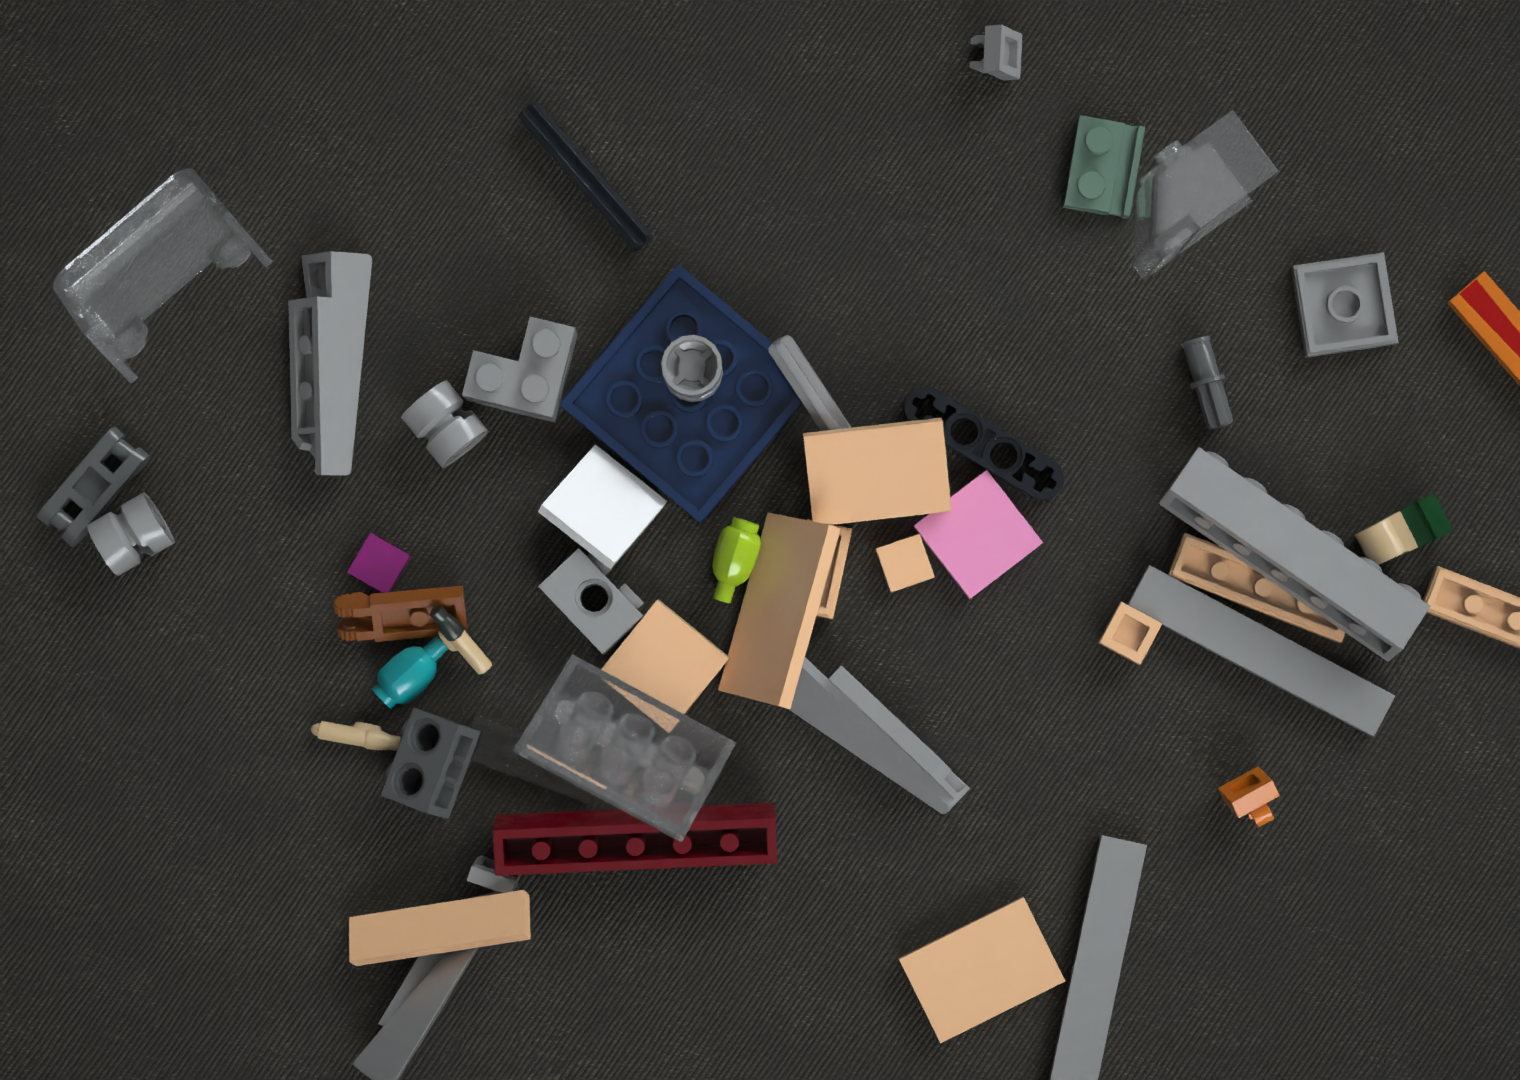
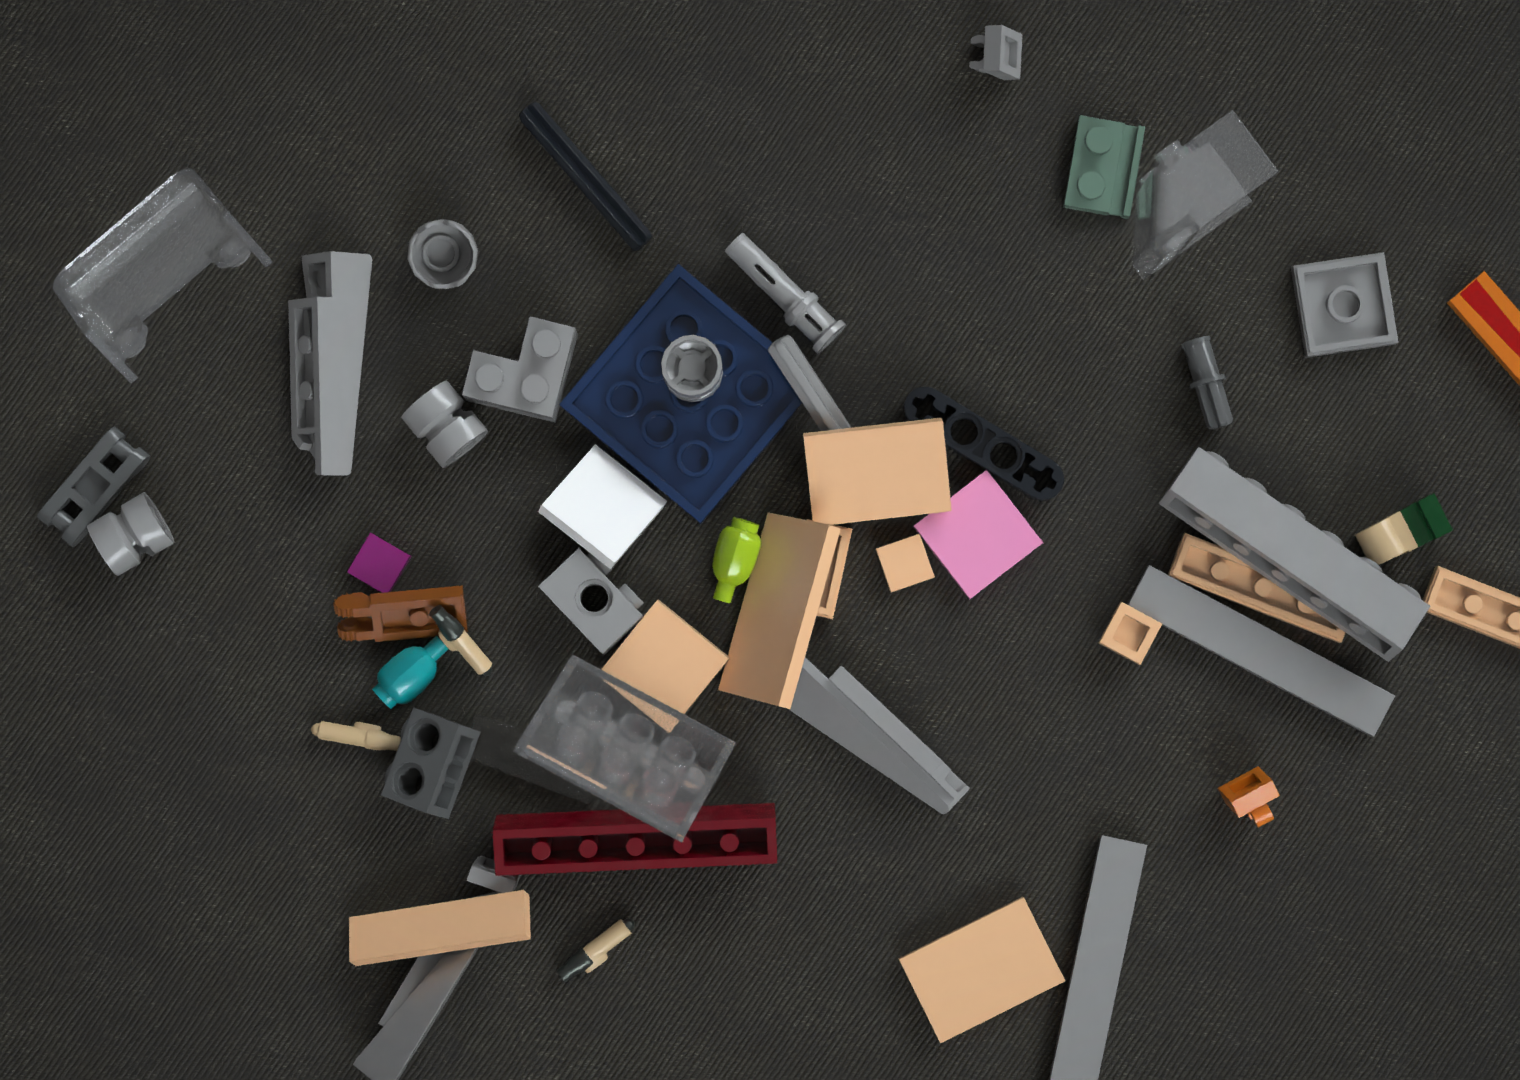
(442, 254): none -> light grey hair
(596, 951): none -> piece
(786, 294): none -> light grey pin

